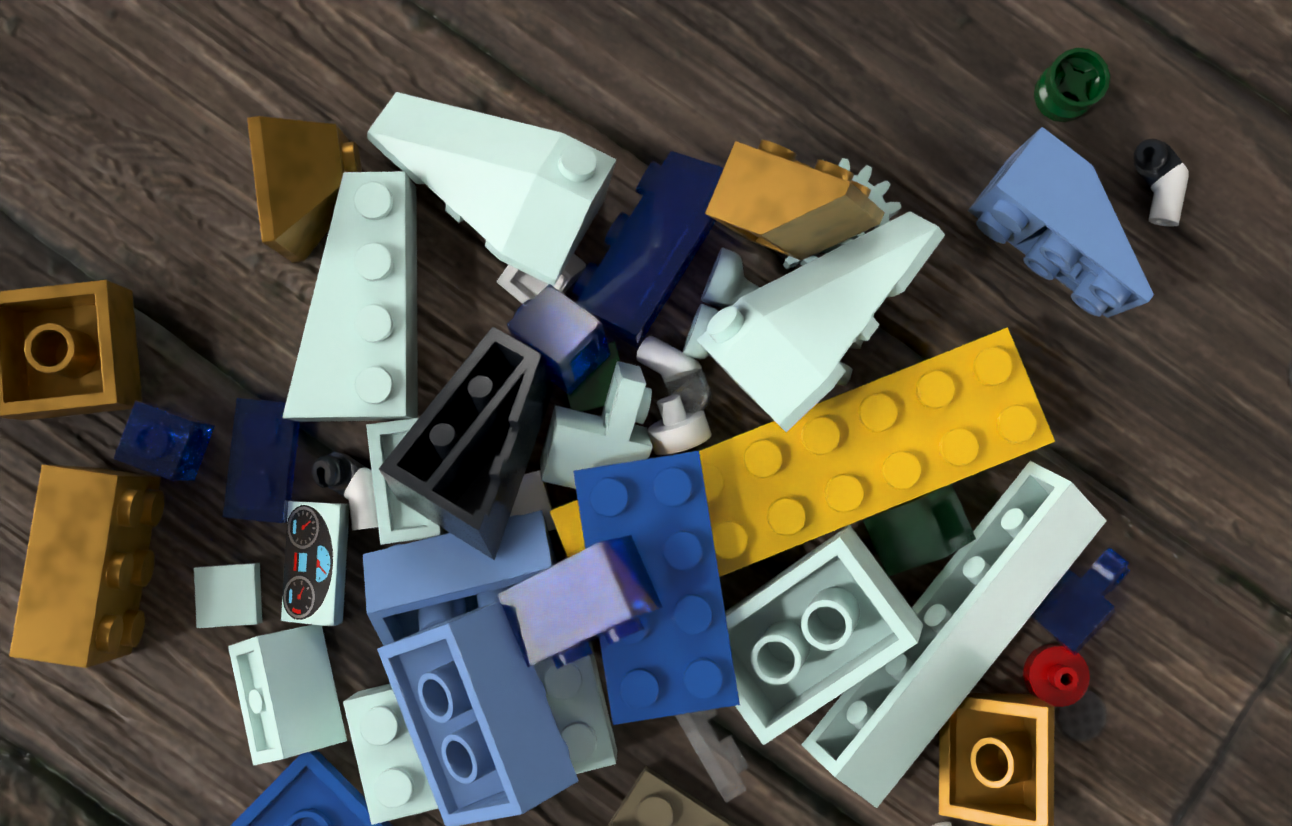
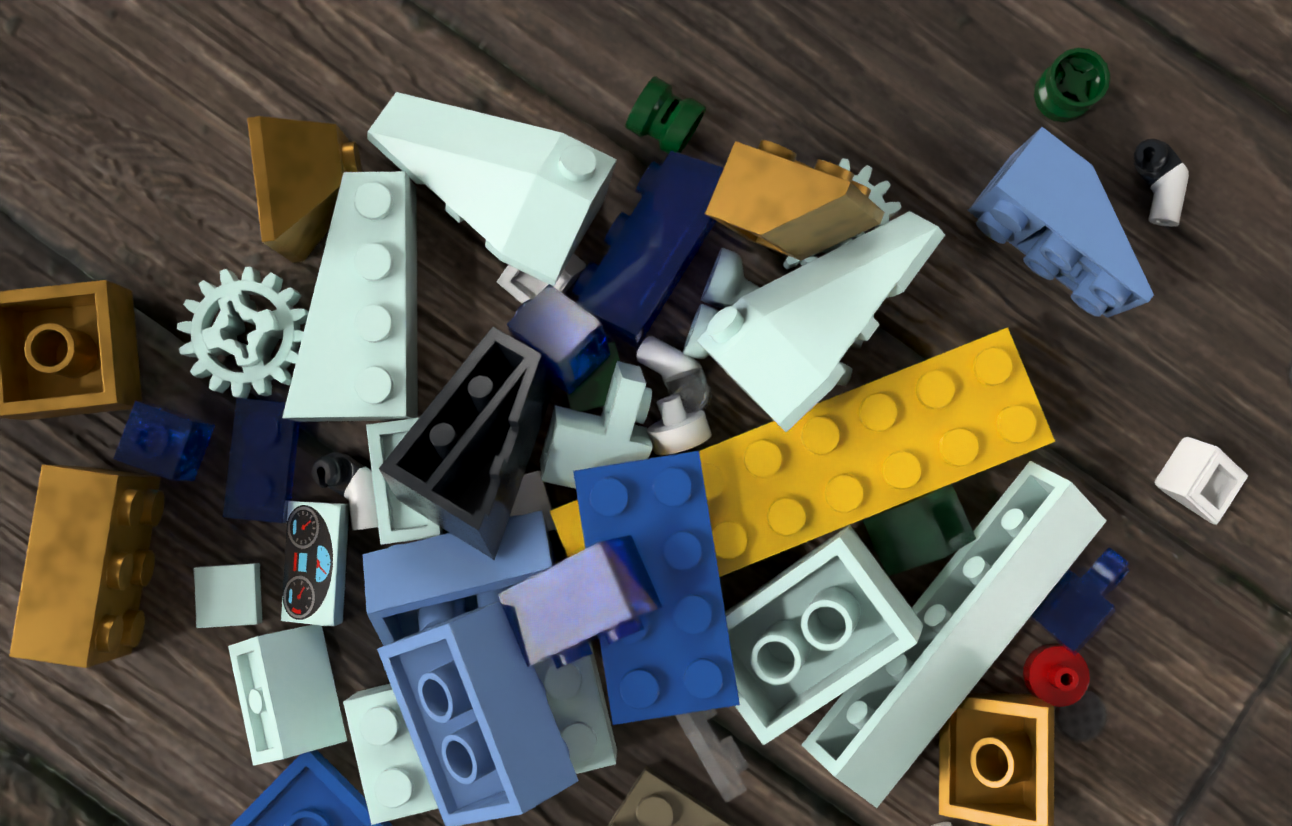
(221, 338): none -> light aqua gear
(655, 108): none -> dark green wheel
(1201, 478): none -> white slope

